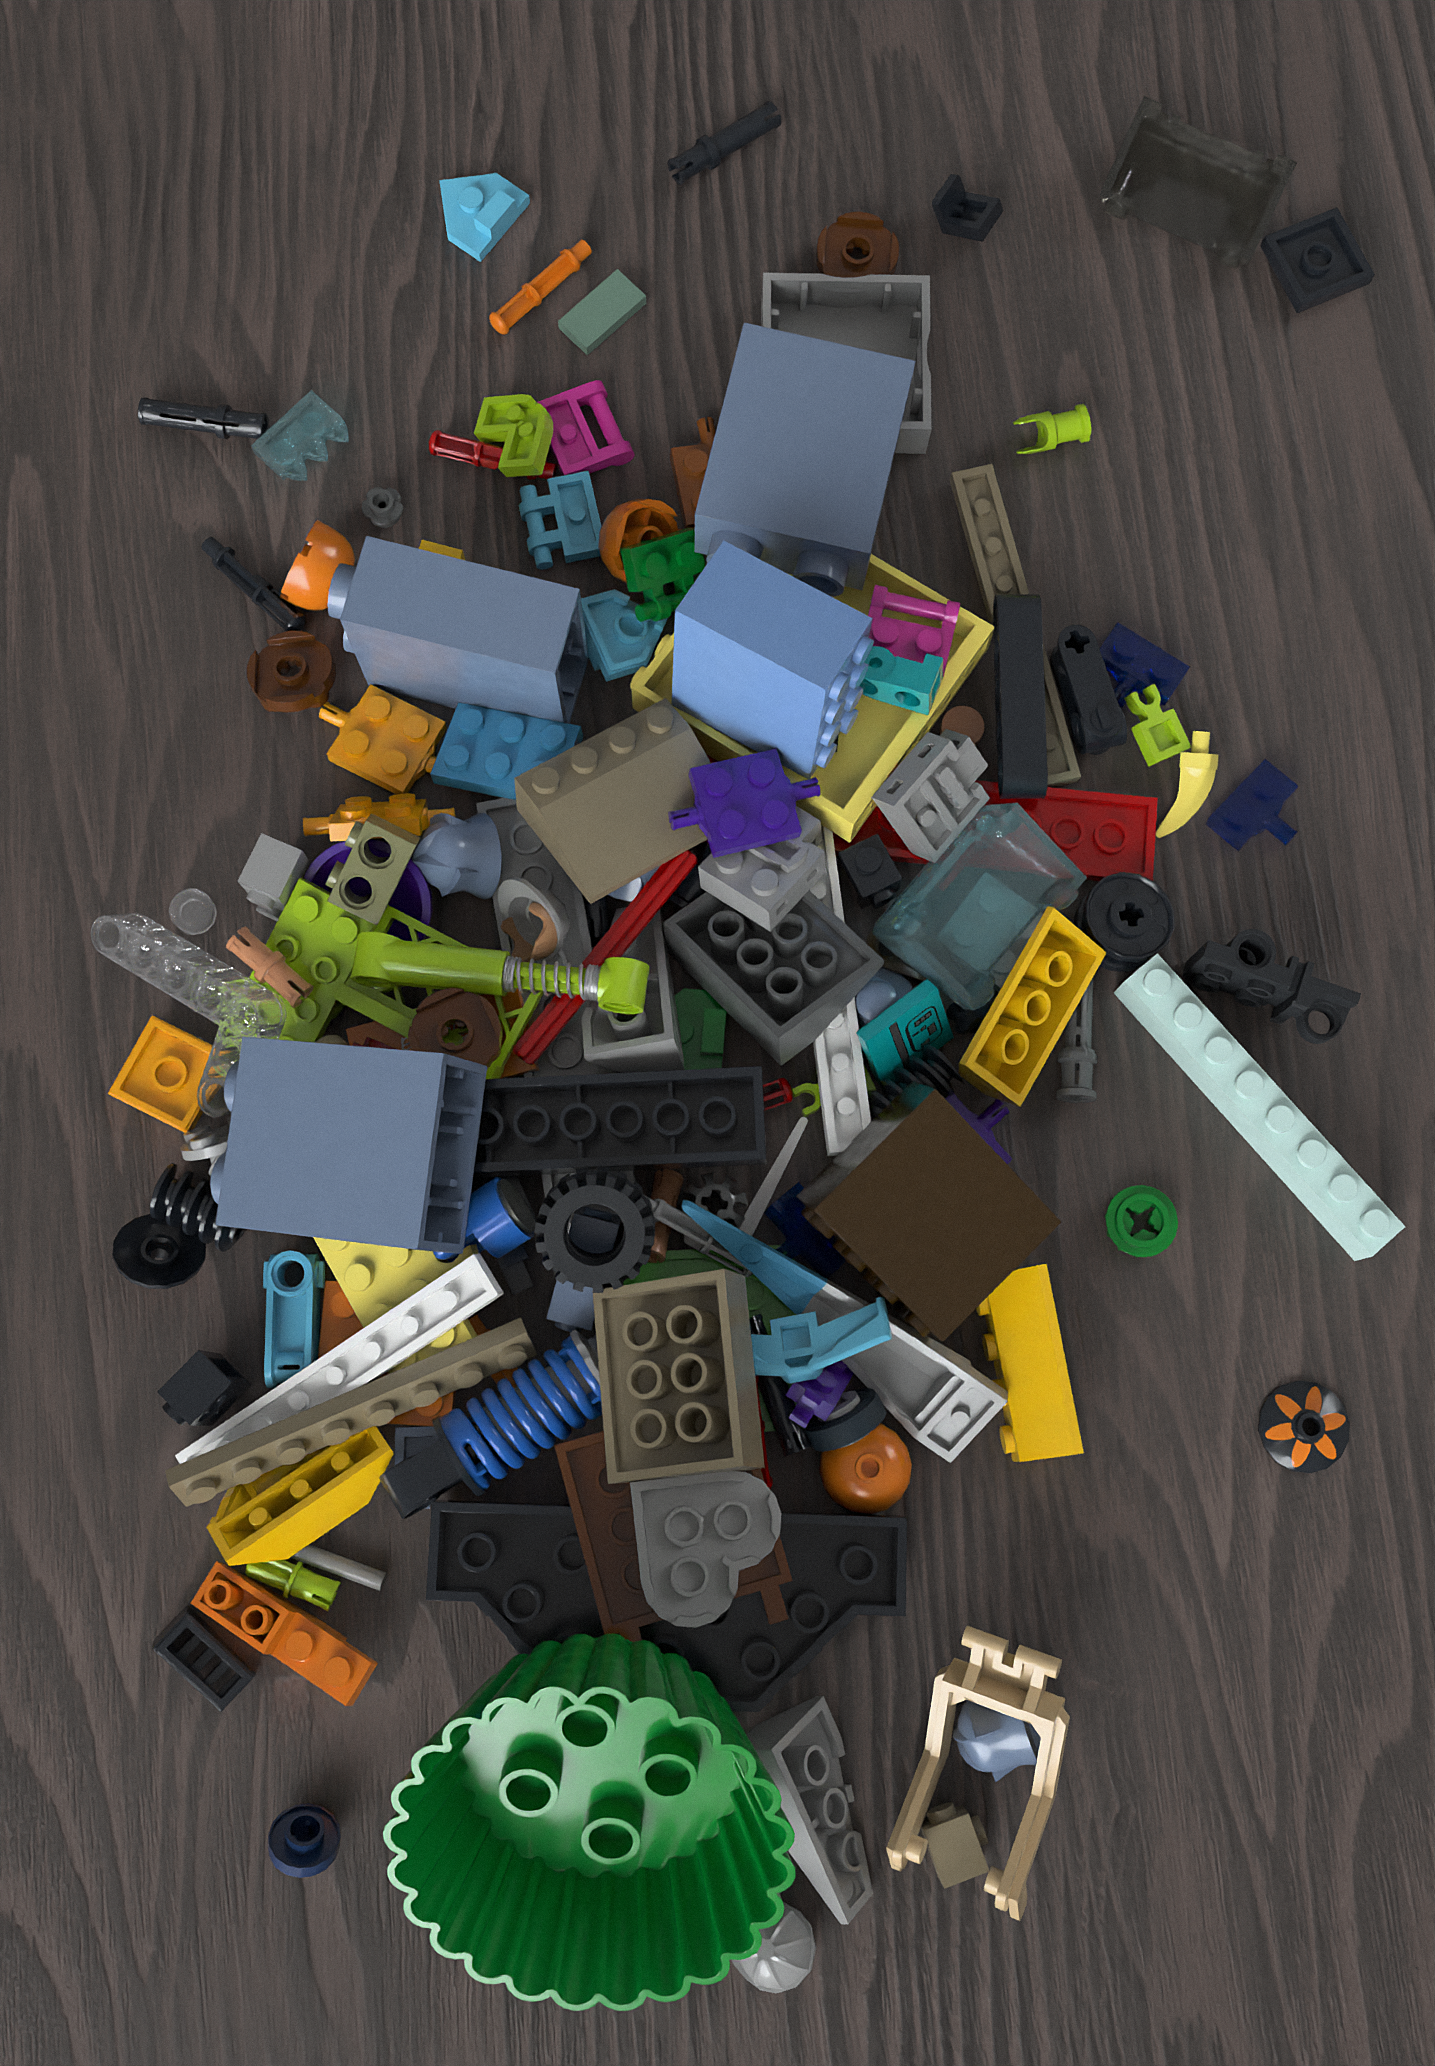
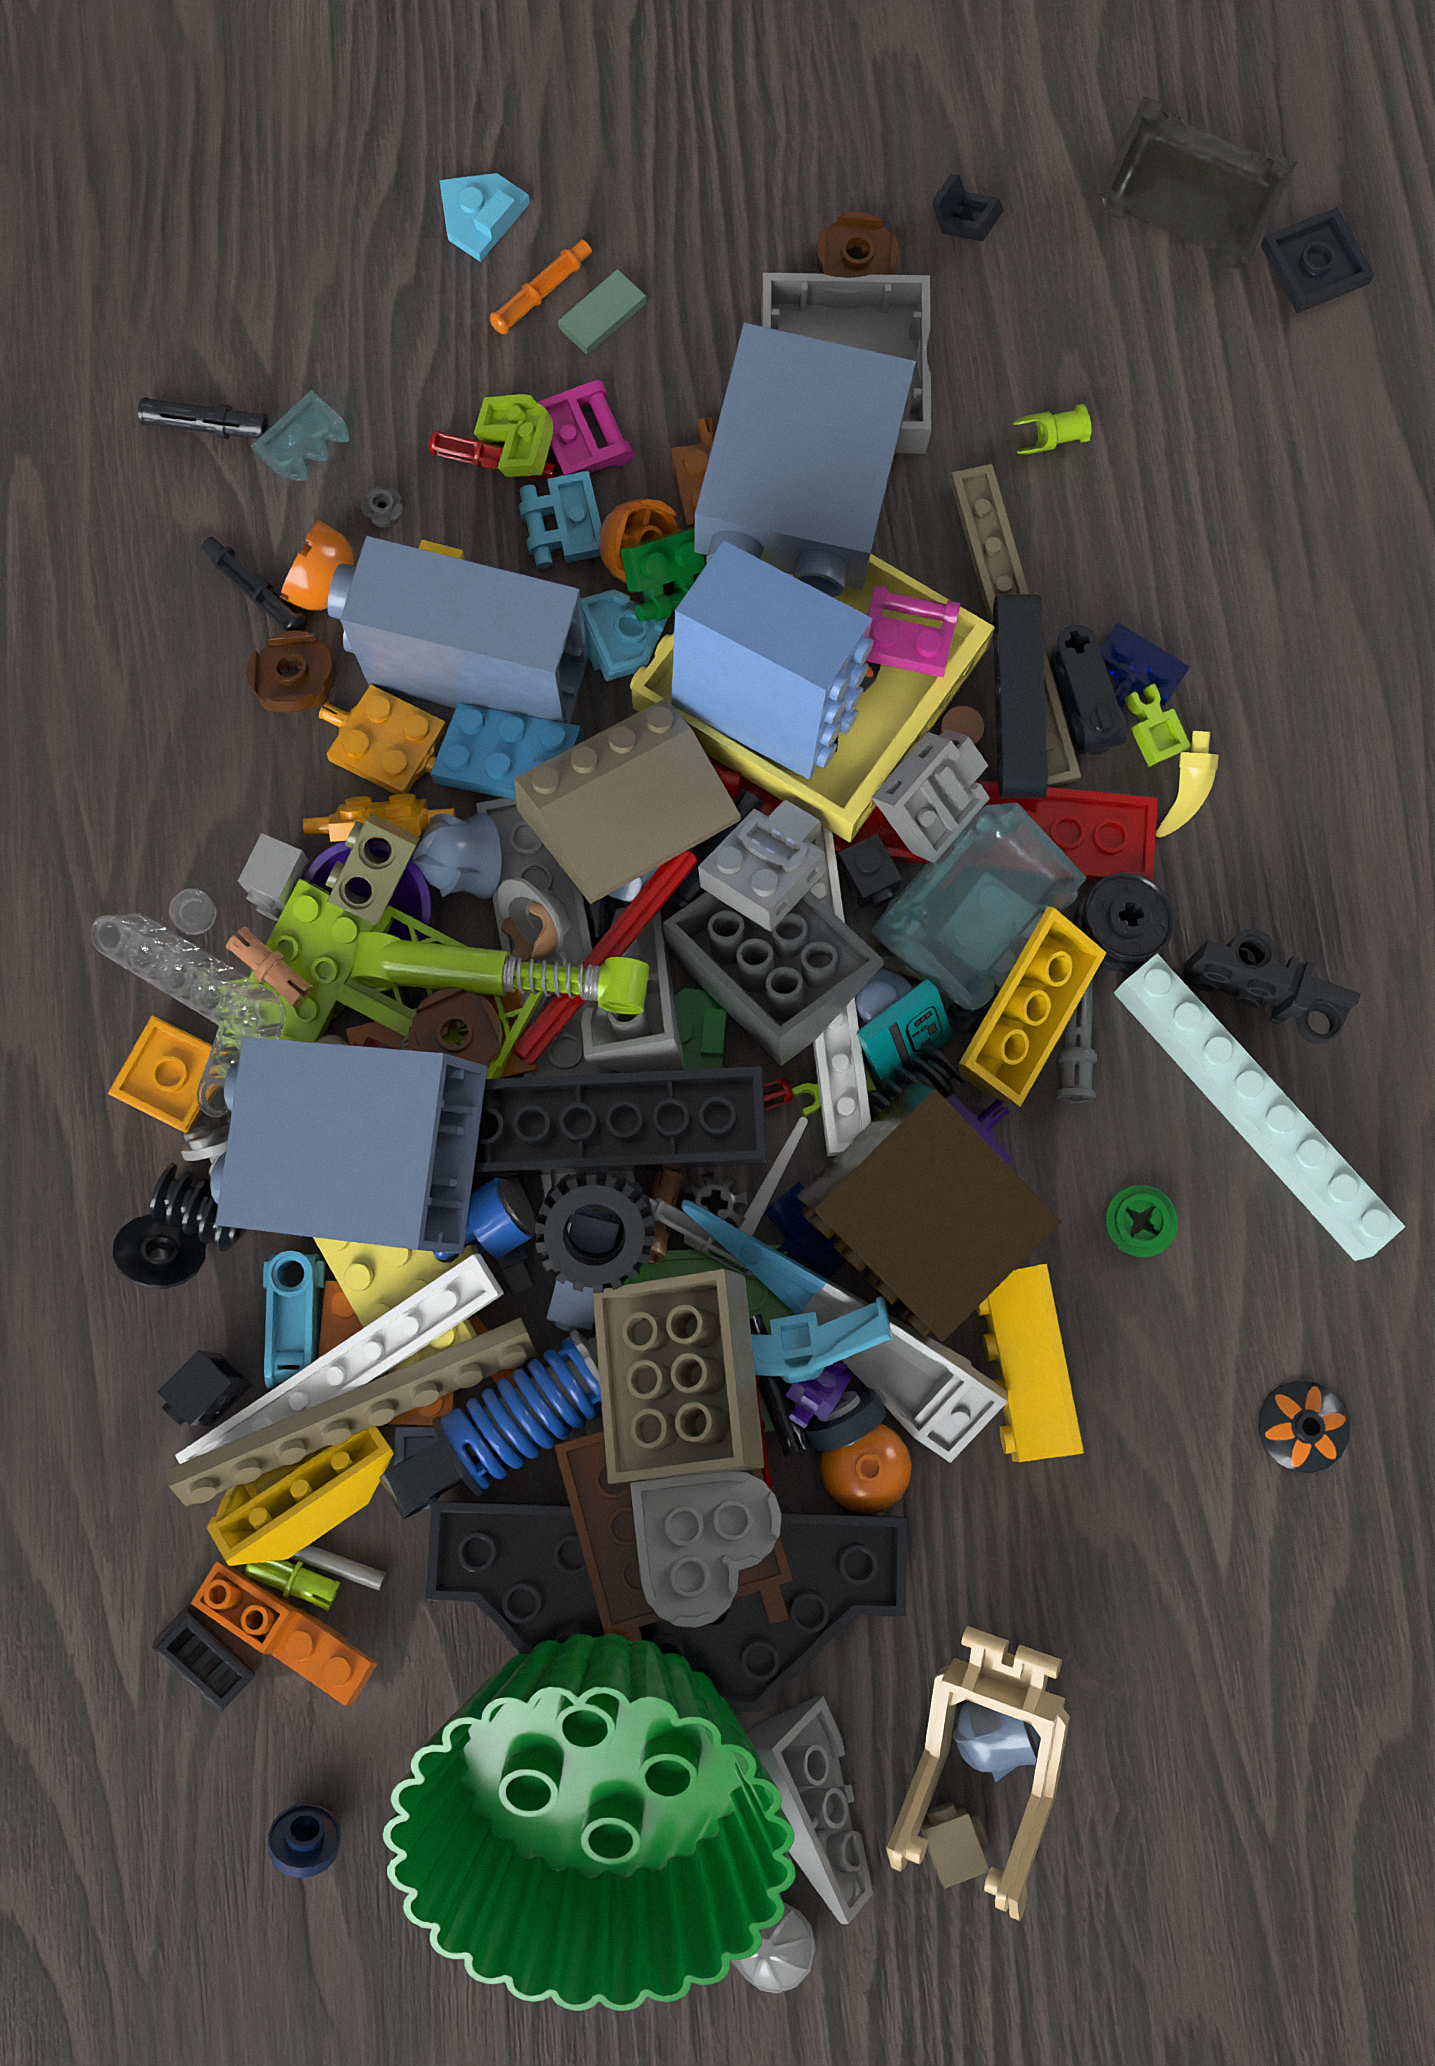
(710, 150): black pin -> none
(744, 803): dark purple plate -> none
(902, 680): teal leg -> none
(1255, 808): clear blue plate -> none

